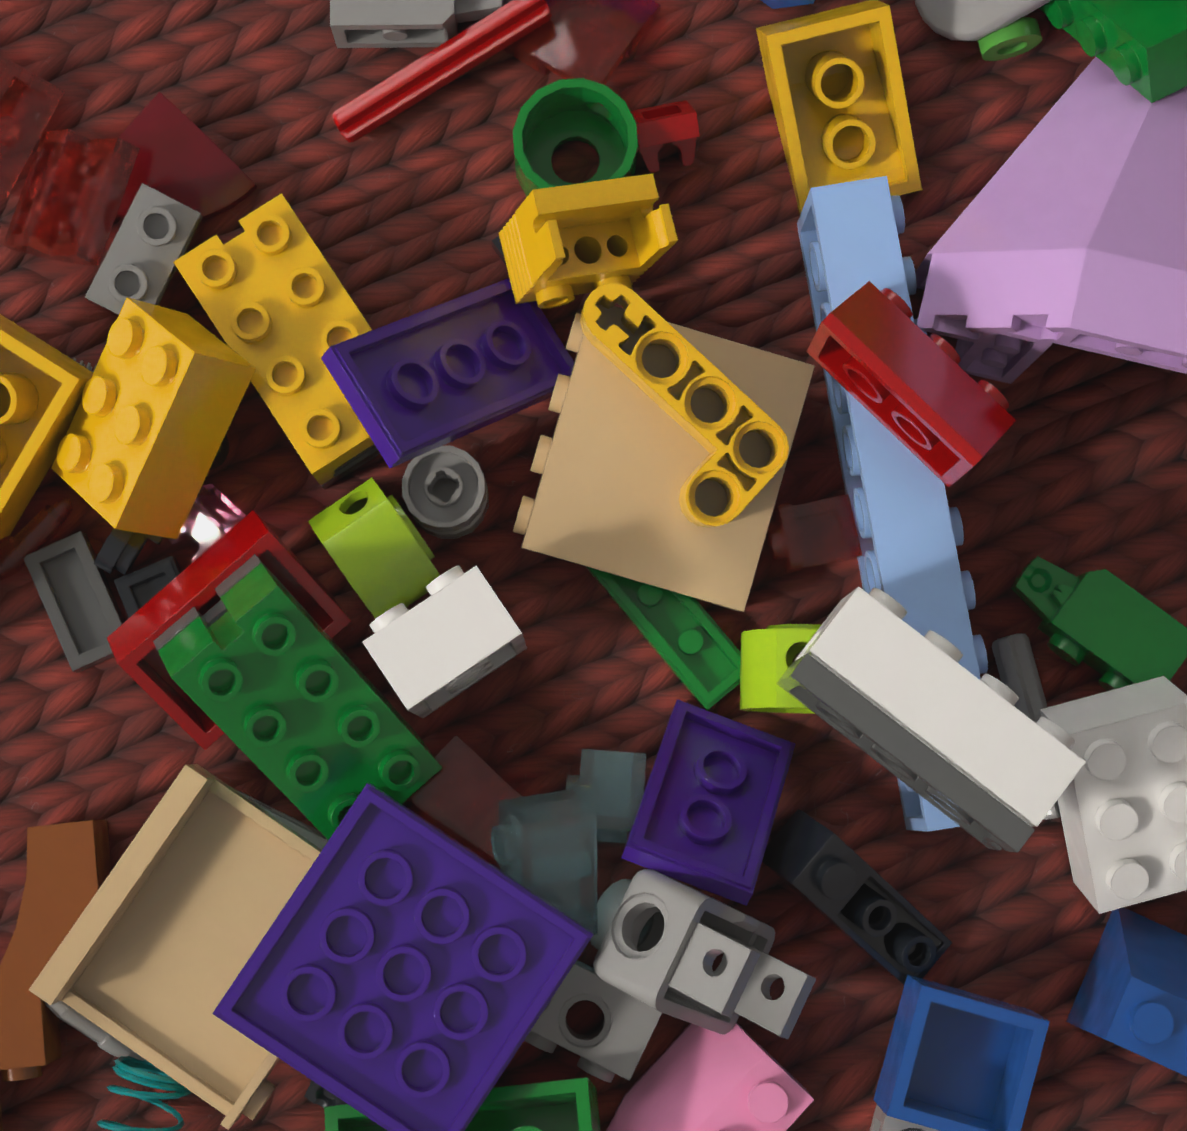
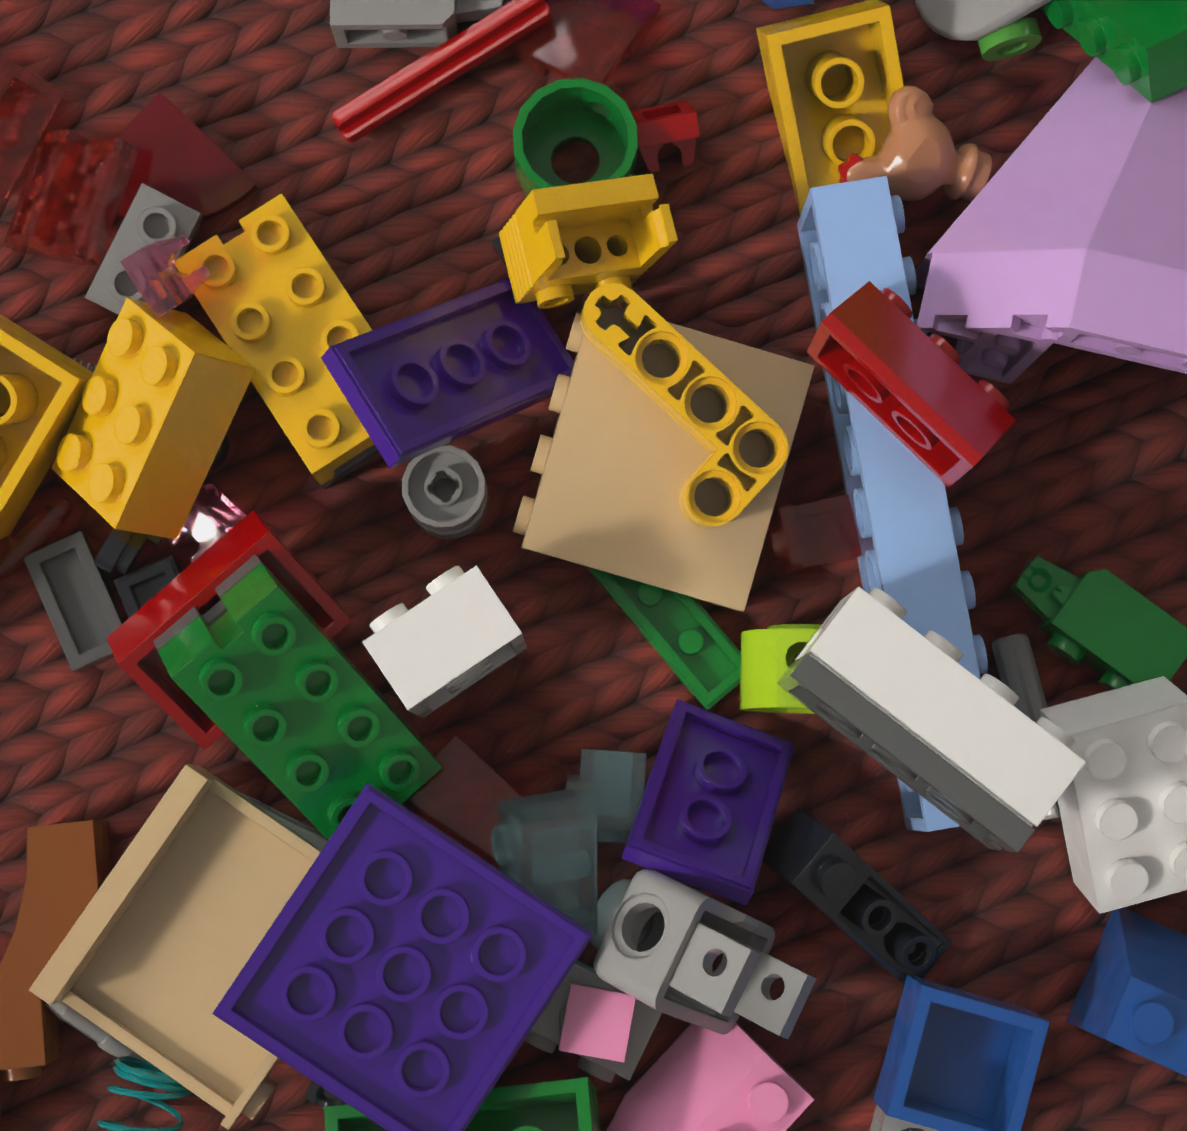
(158, 279): none -> clear pink tile
(376, 548): lime piece -> none
(597, 1022): none -> bright pink tile
(920, 154): none -> nougat animal

